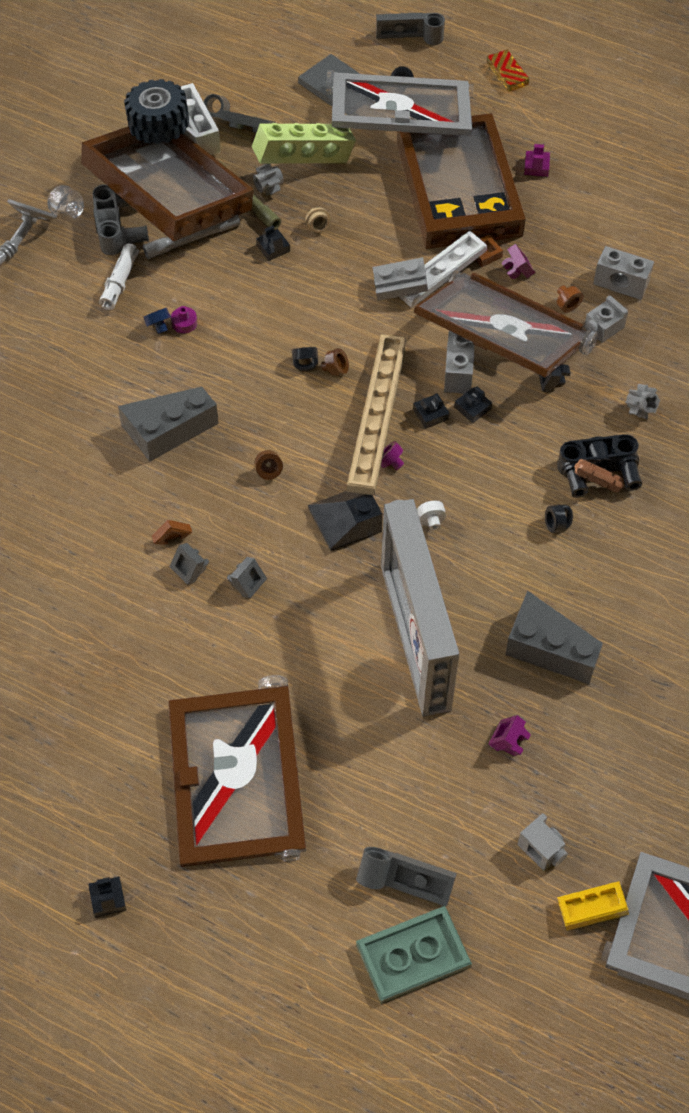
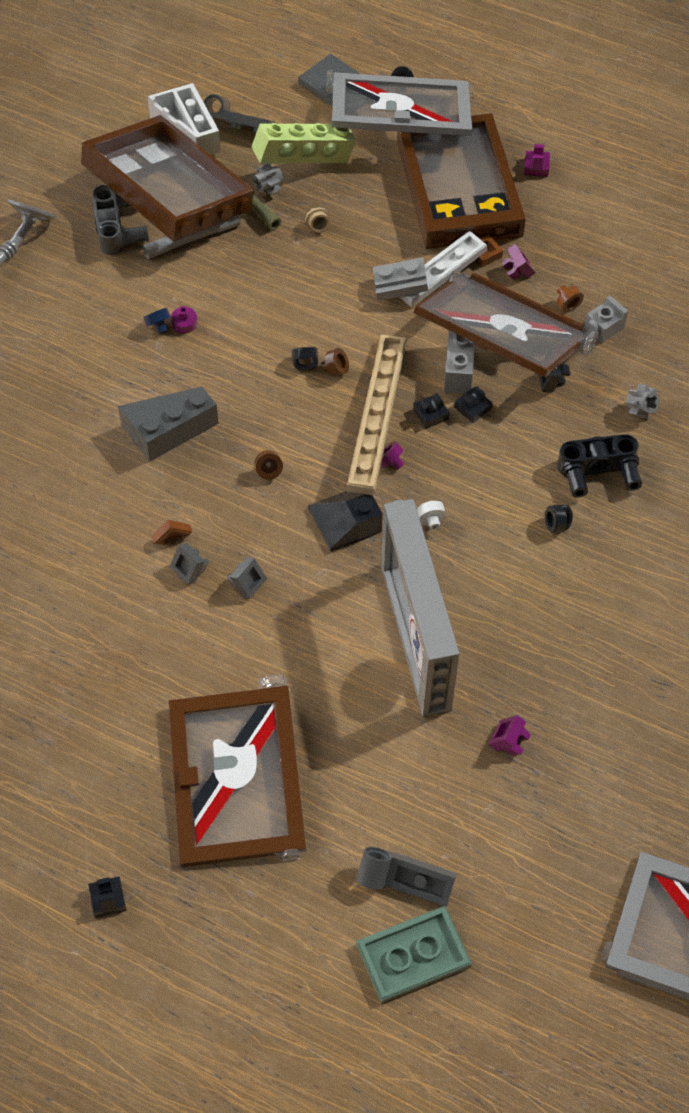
(65, 203): clear head -> none
(116, 282): white pin -> none
(157, 111): black wheel -> none
(272, 243): black tile -> none
(408, 25): dark grey plate -> none
(507, 70): clear yellow tile -> none
(542, 843): light grey brick -> none
(552, 641): dark grey wedge -> none
(593, 905): yellow plate -> none
(599, 475): nougat axle -> none
(623, 272): light grey brick -> none

